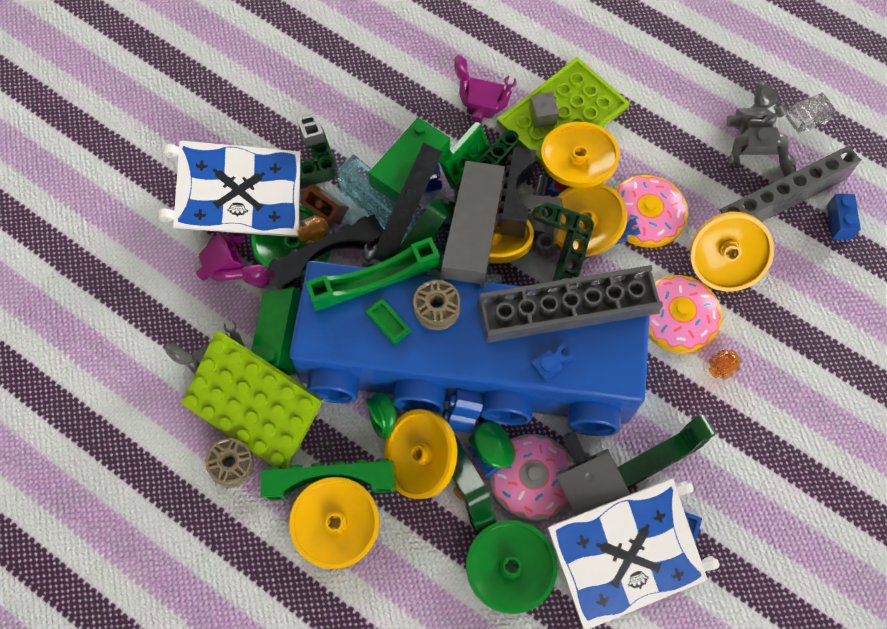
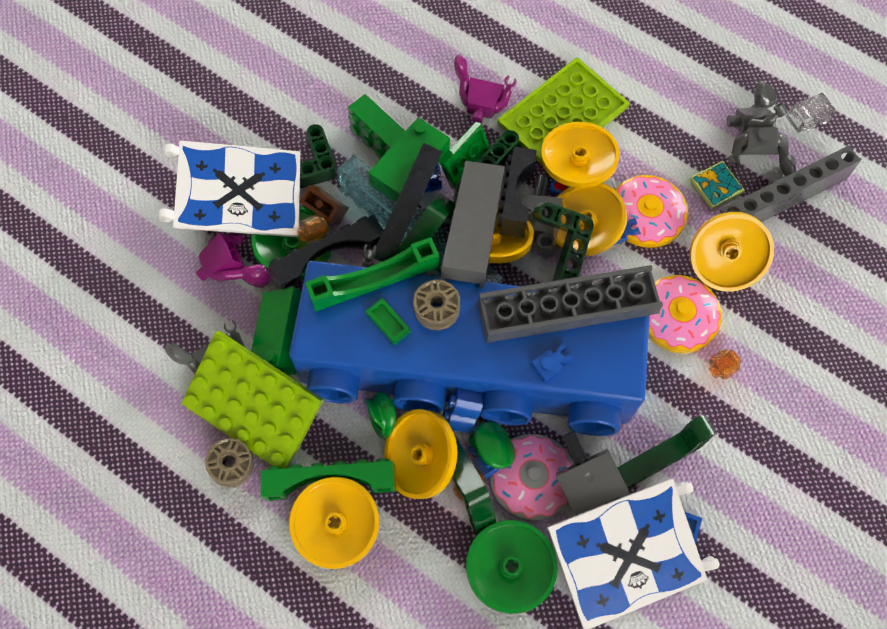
(311, 130): dark grey brick -> none
(373, 125): none -> green brick
(544, 110): flat silver piece -> none
(717, 185): none -> tile
(843, 216): blue brick -> none

